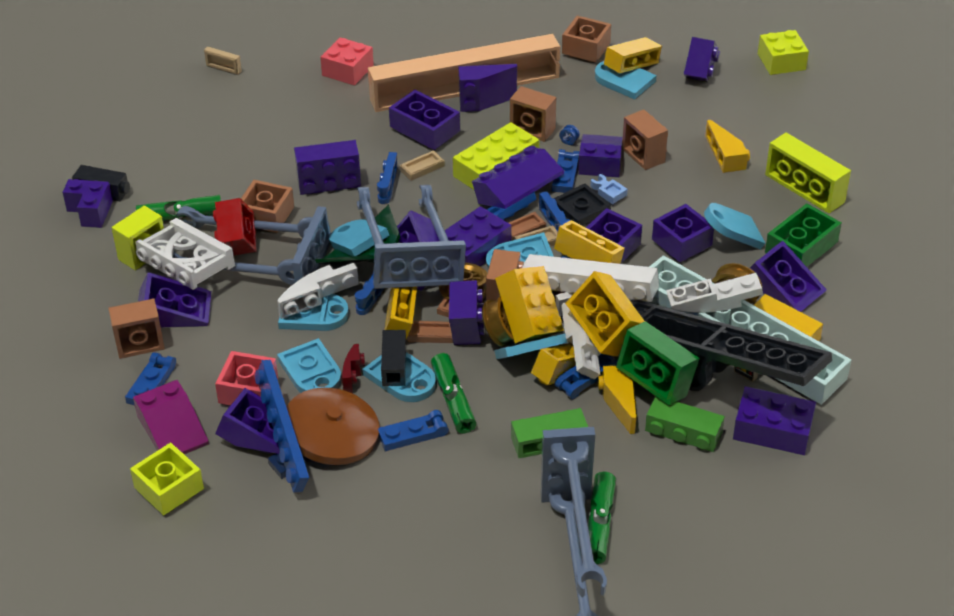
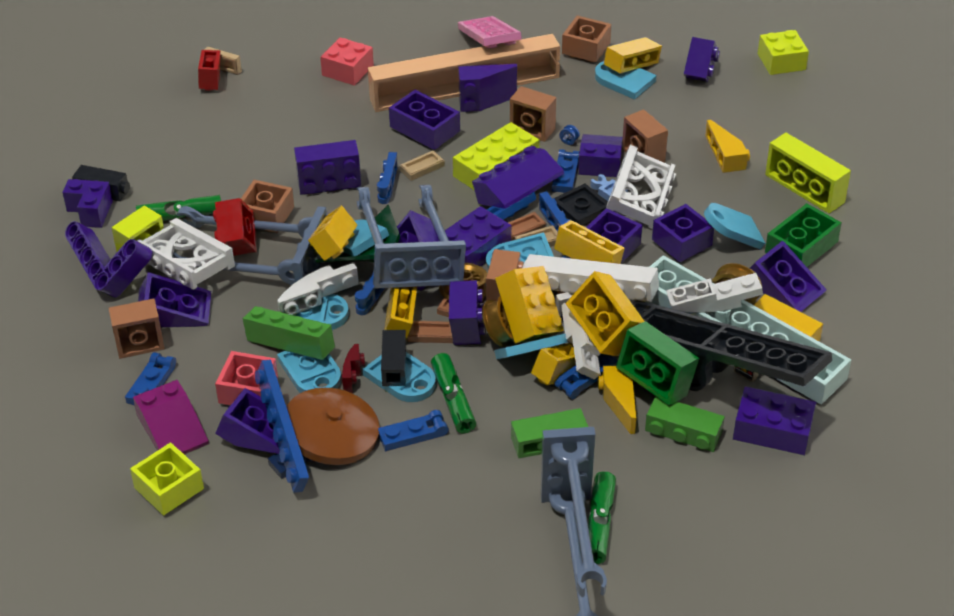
(107, 274): none -> dark purple beam
(209, 70): none -> red slope
(289, 332): none -> bright green brick
(333, 233): none -> yellow brick
(490, 31): none -> bright pink plate
(628, 204): none -> white fence

